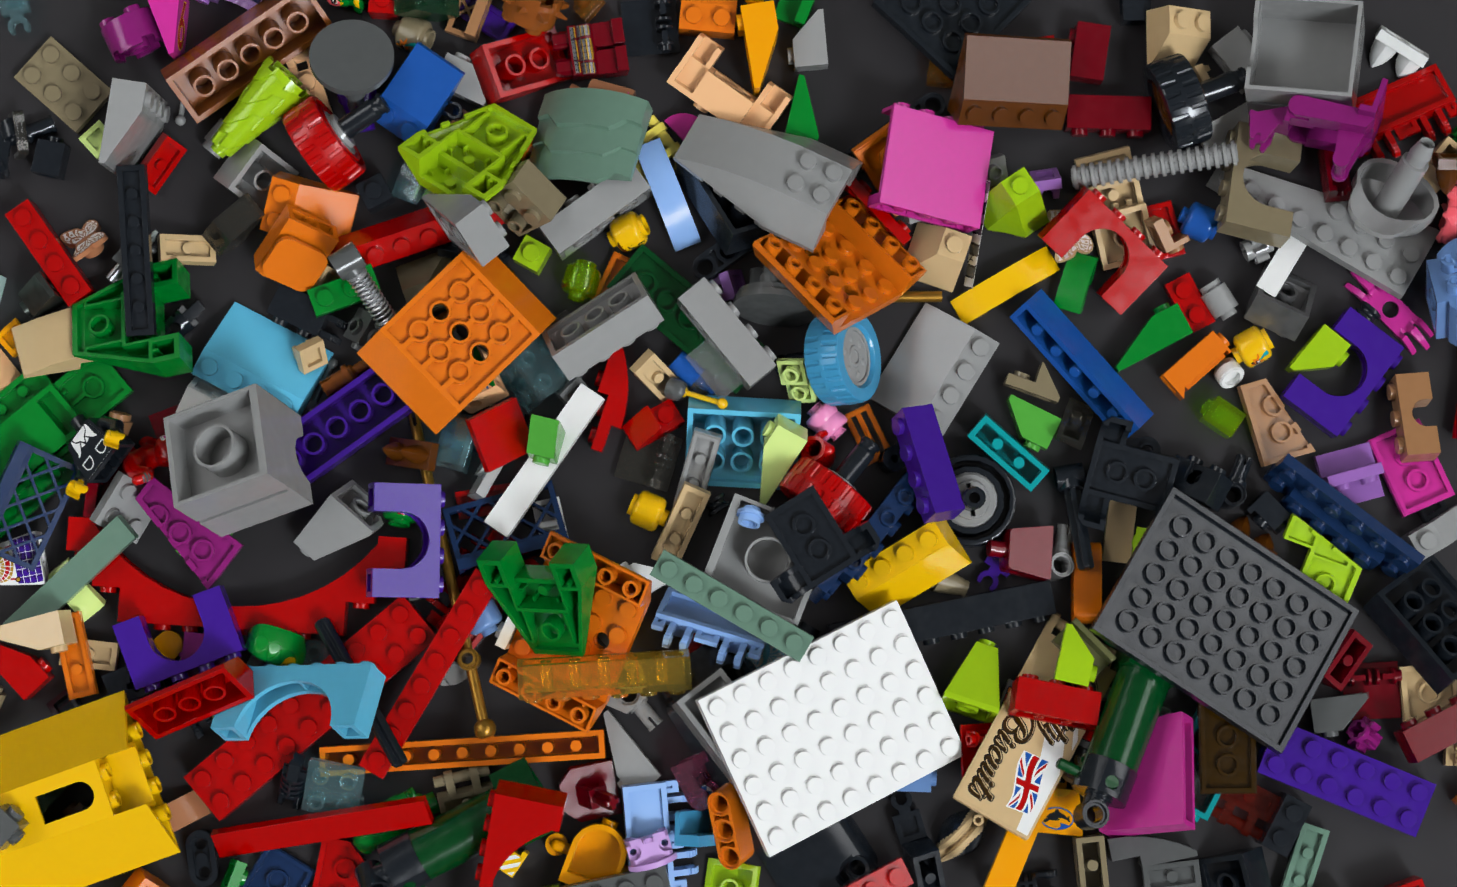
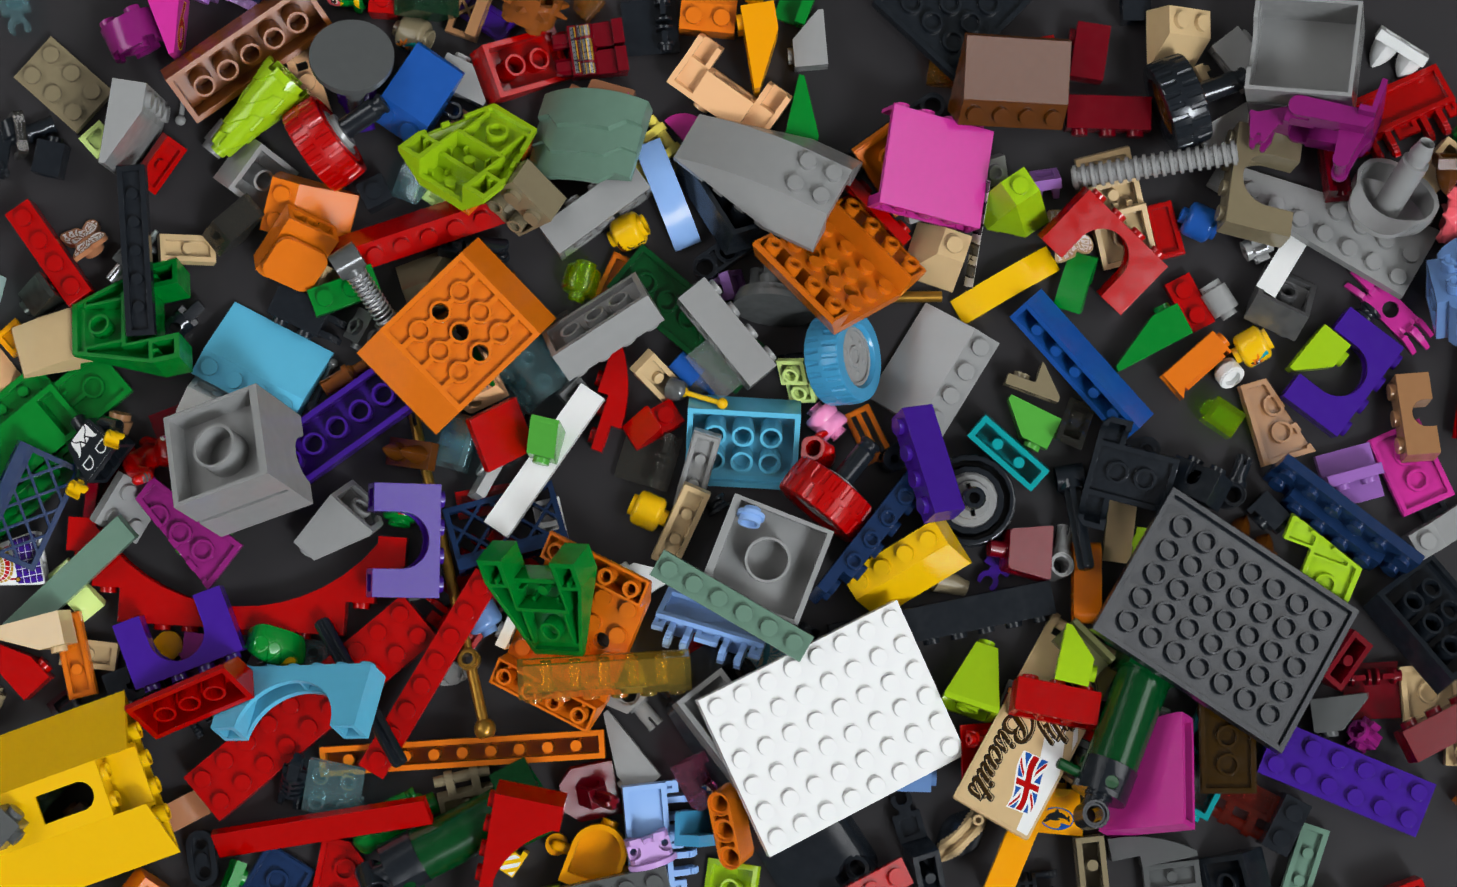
(310, 354): tan tile -> none
(468, 225): light grey slope -> none
(532, 255): lime brick -> none
(781, 447): yellowish green slope -> none
(815, 543): black piece -> none
(1161, 235): medium nougat bracket -> none

